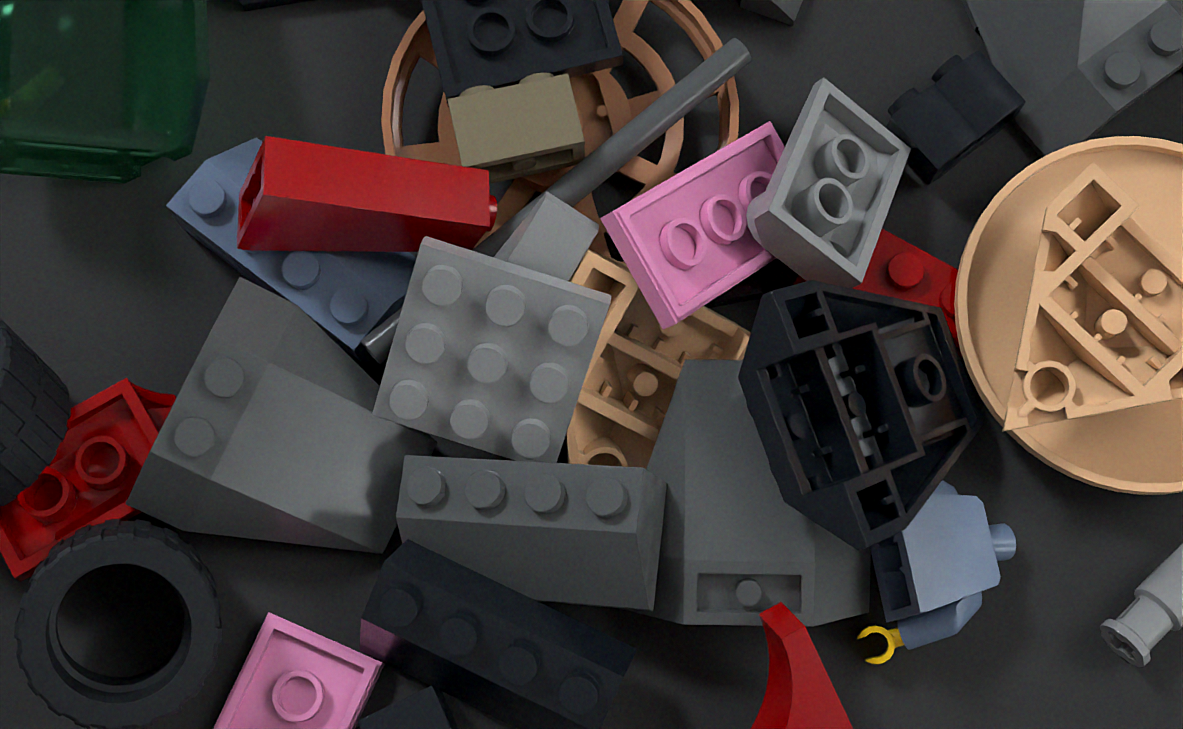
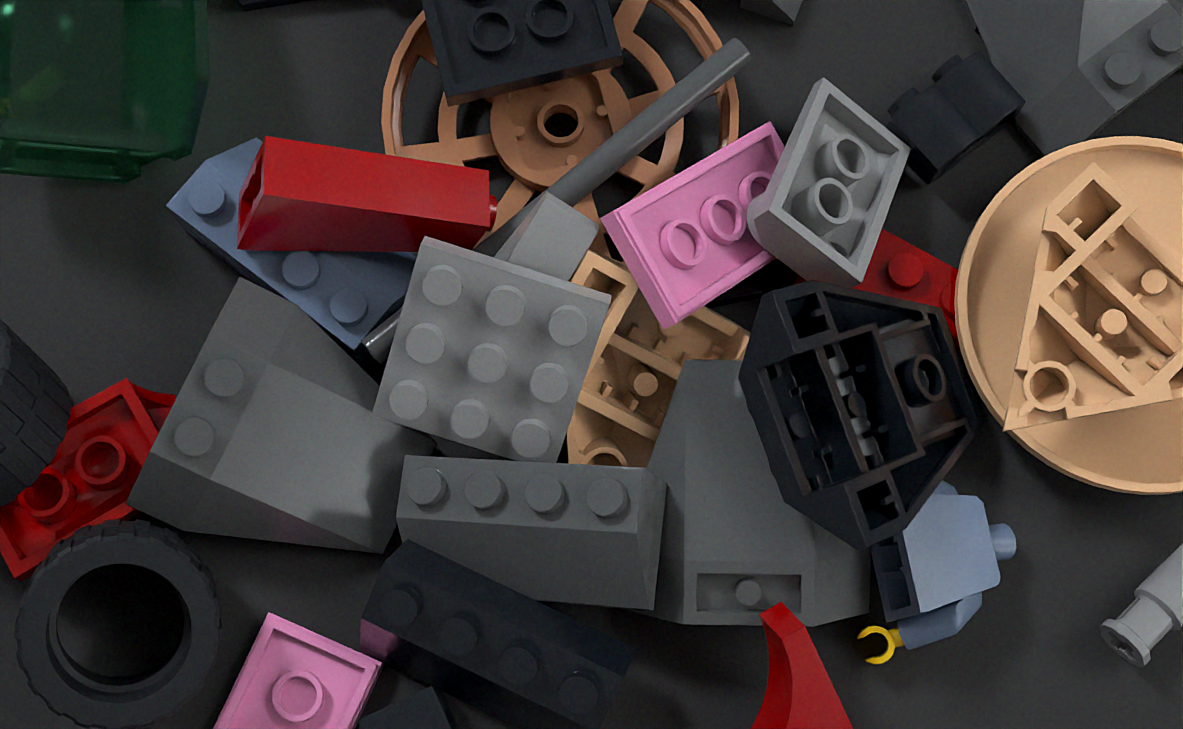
(518, 127): dark tan brick -> none

